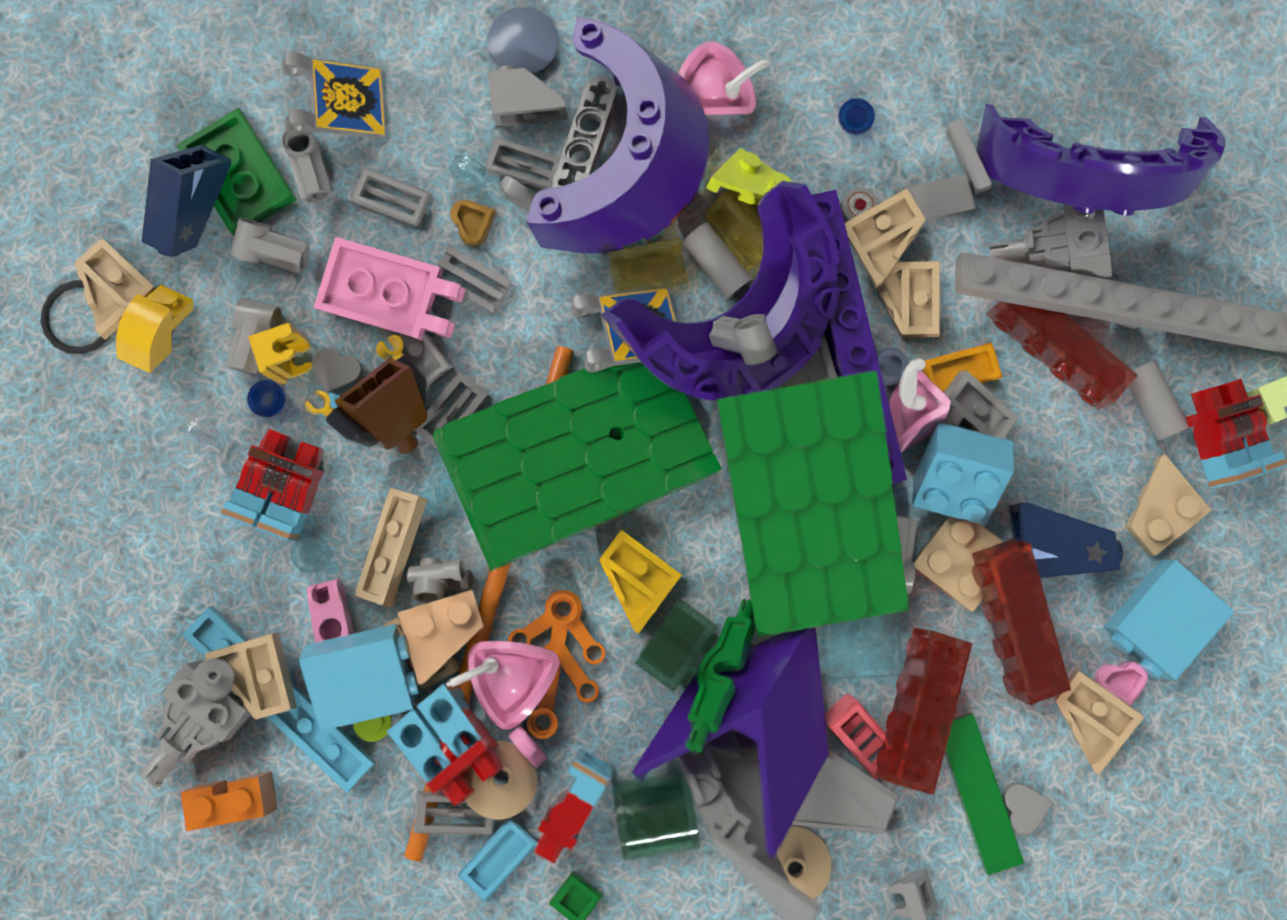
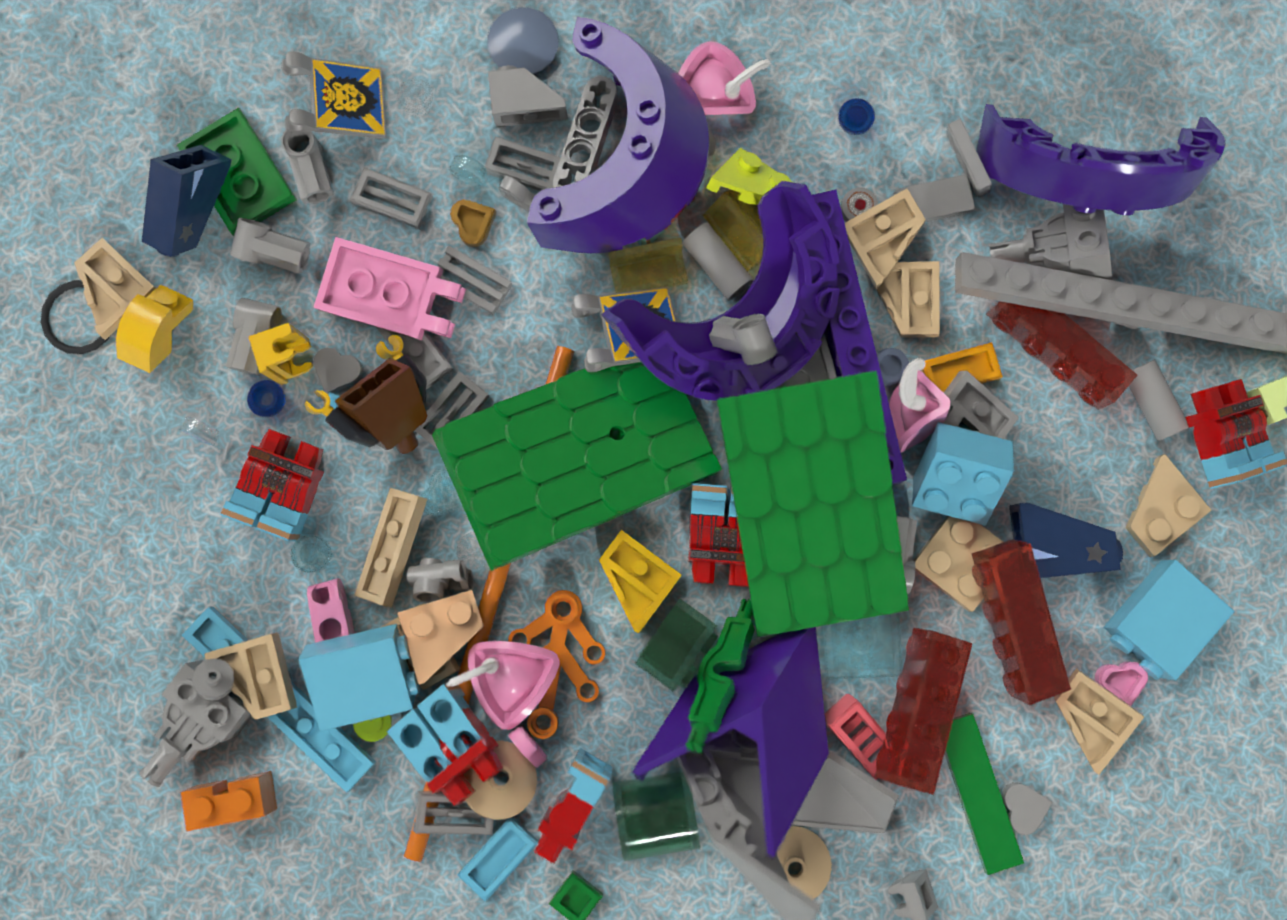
(712, 540): none -> hips

